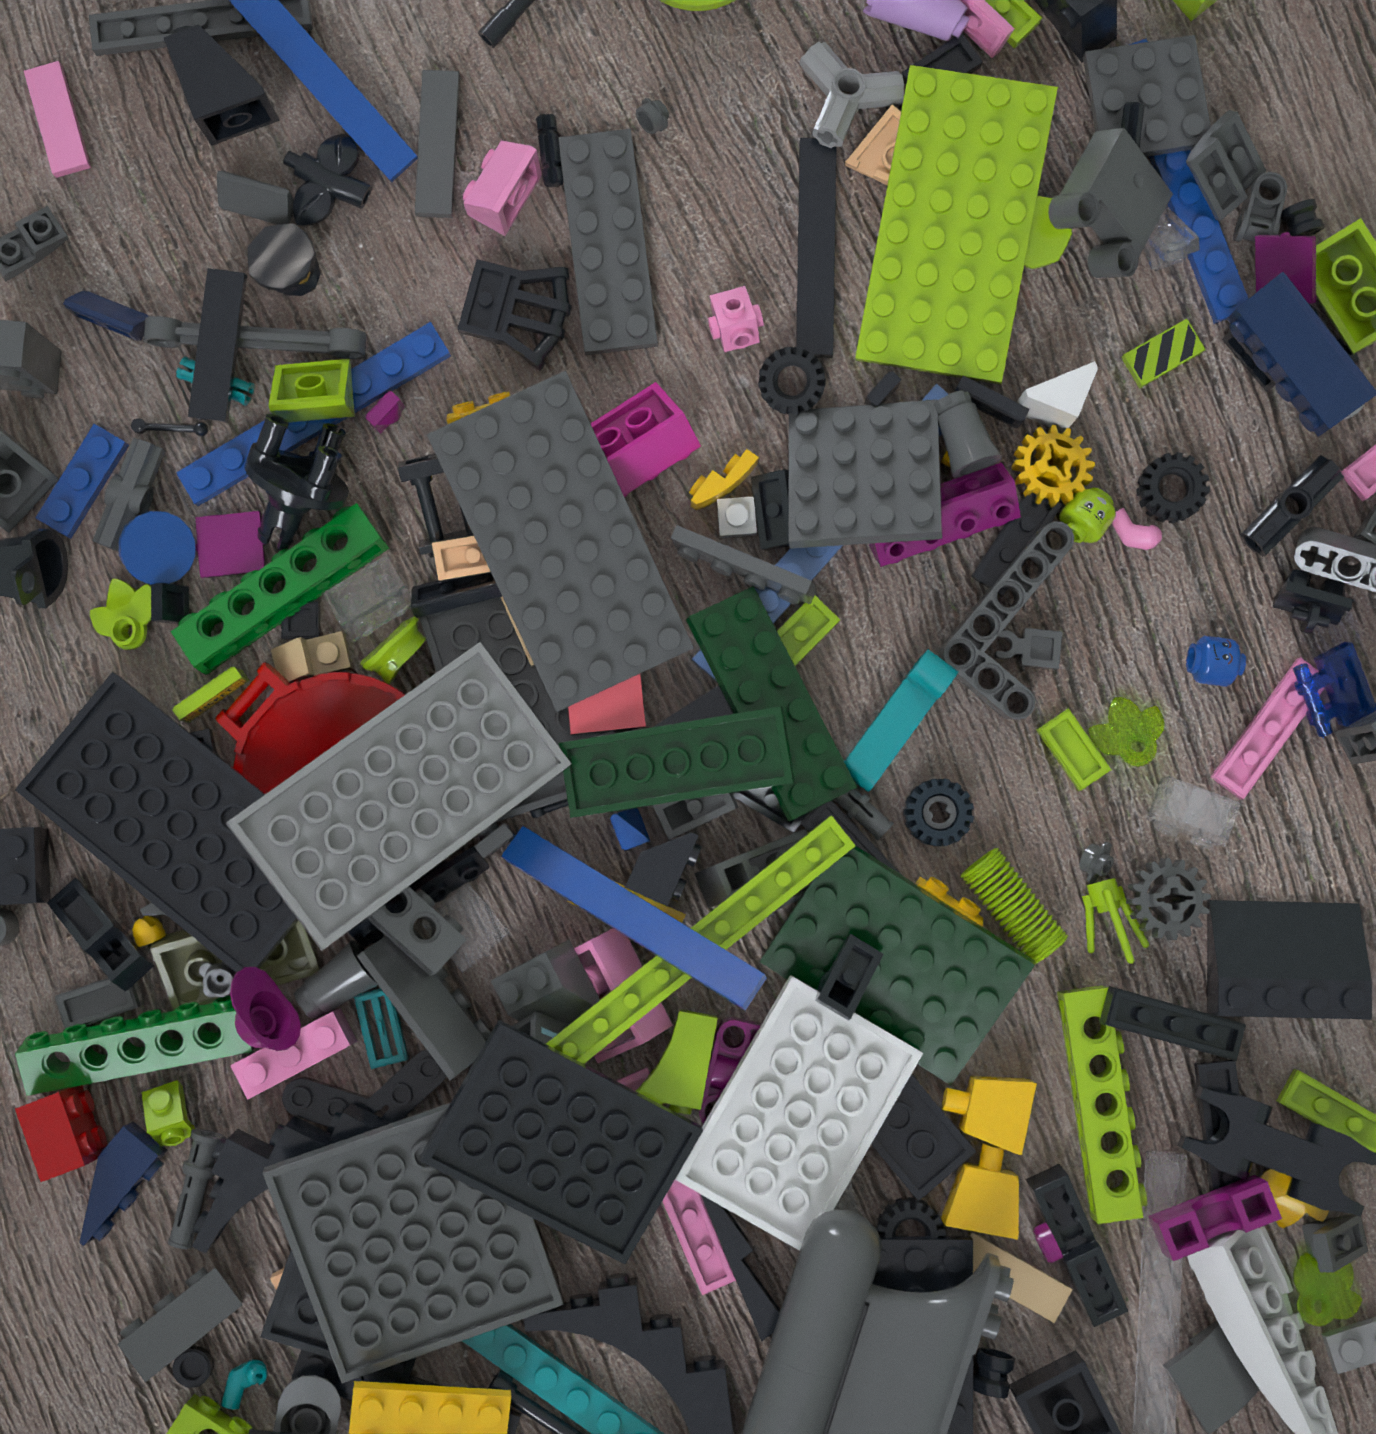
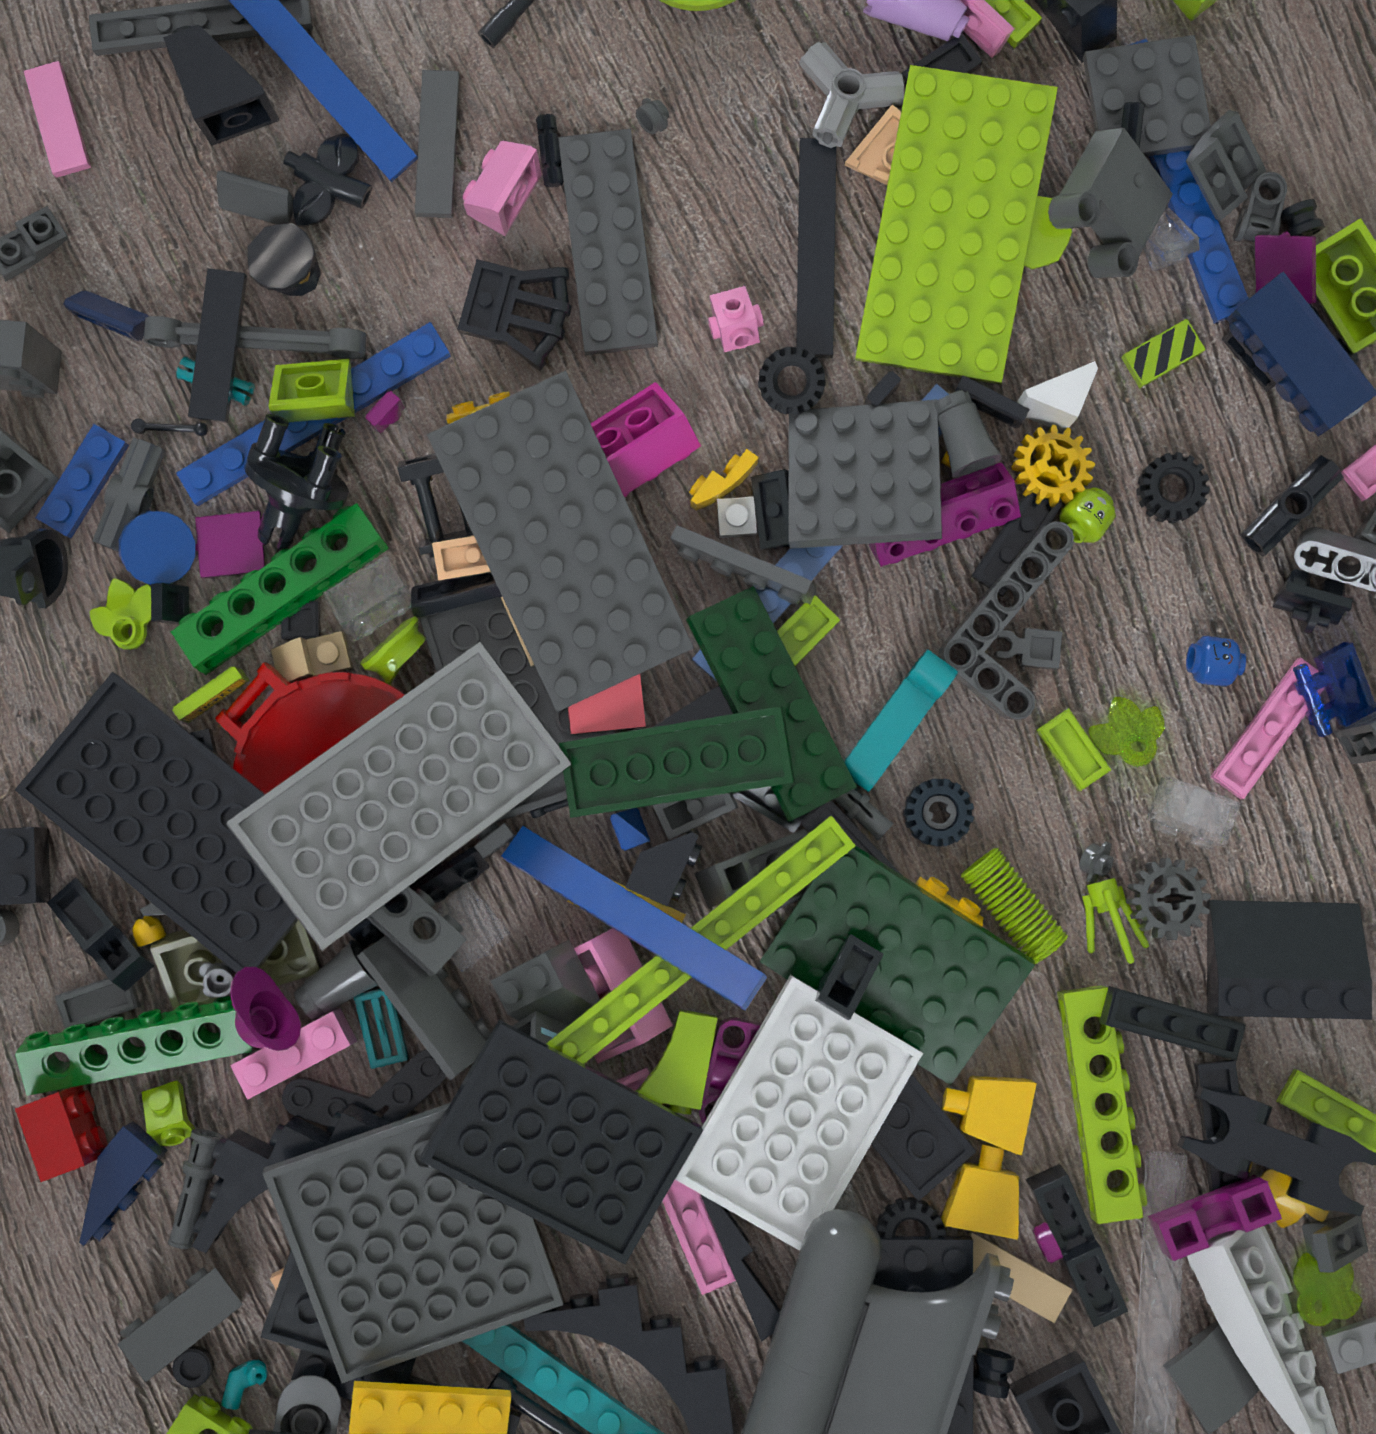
(1135, 535): bright pink arm -> none

